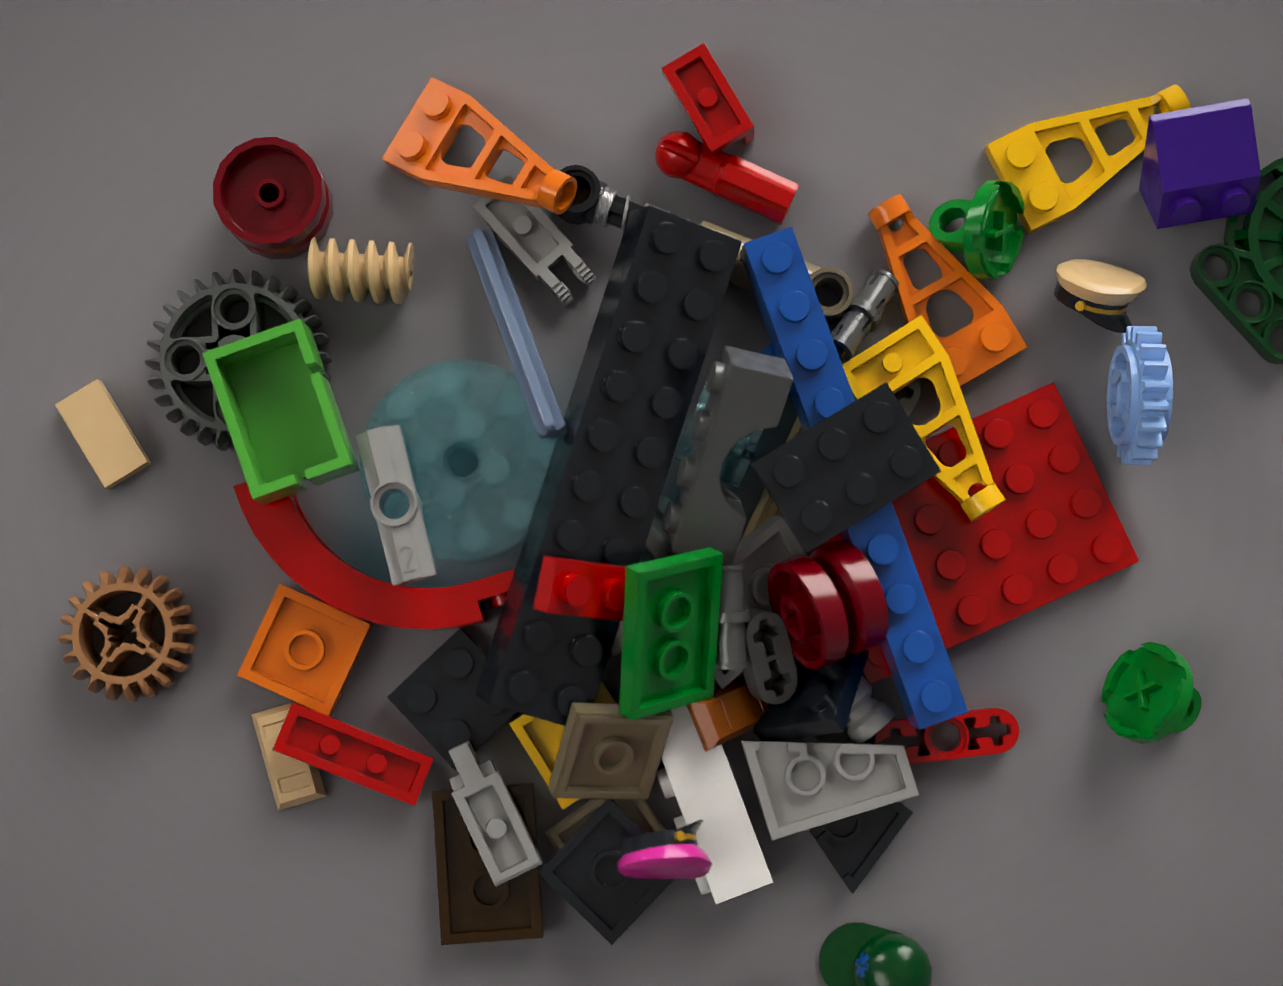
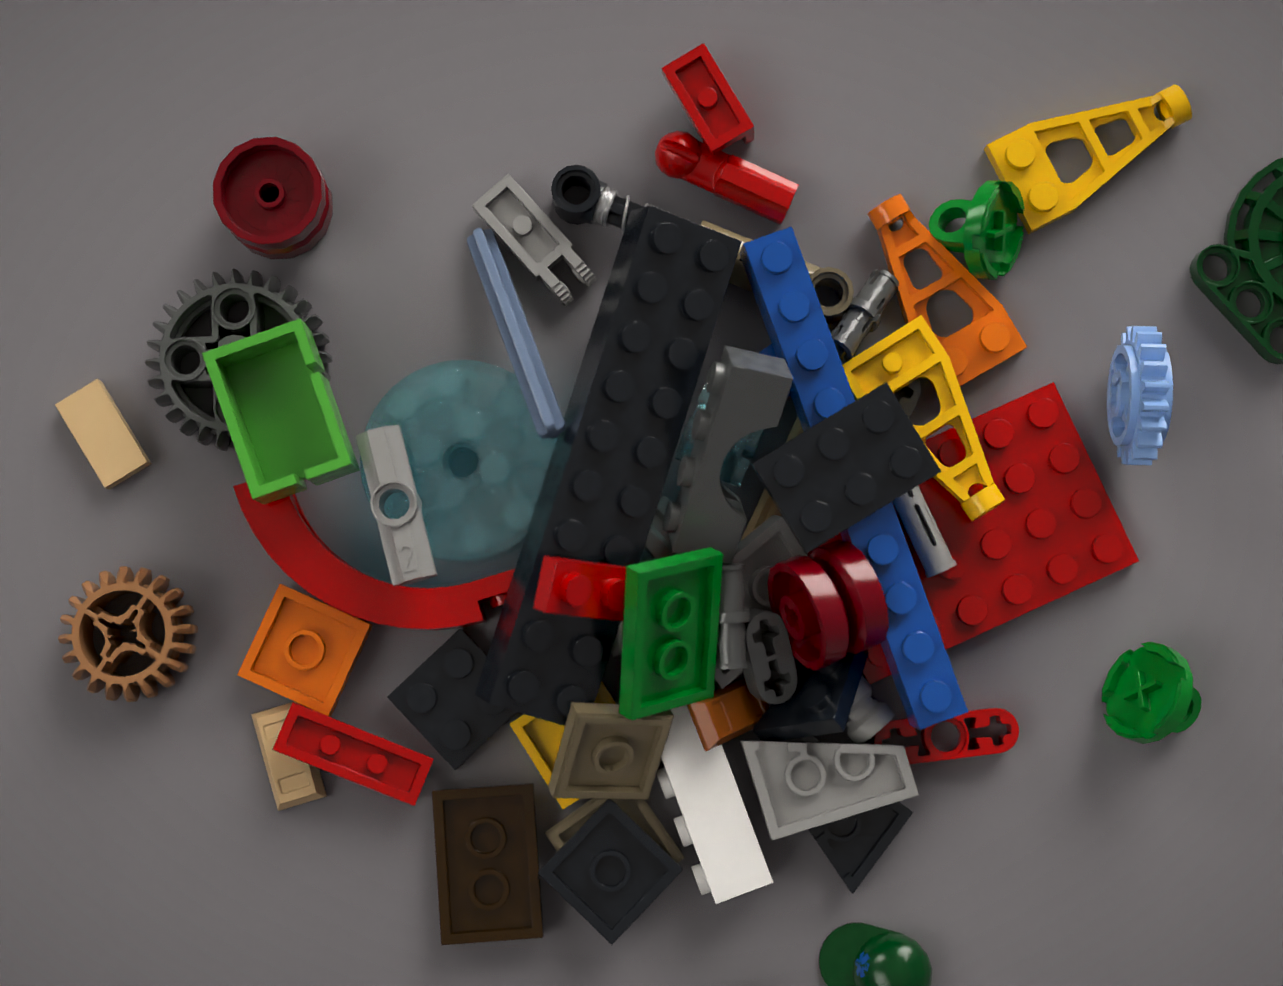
(360, 272): tan piece -> none
(433, 127): orange plate -> none
(491, 816): light grey hinge -> none
(664, 855): dark pink piece -> none
(923, 532): none -> light grey pin
(1098, 291): tan piece -> none
(1200, 164): dark purple slope -> none

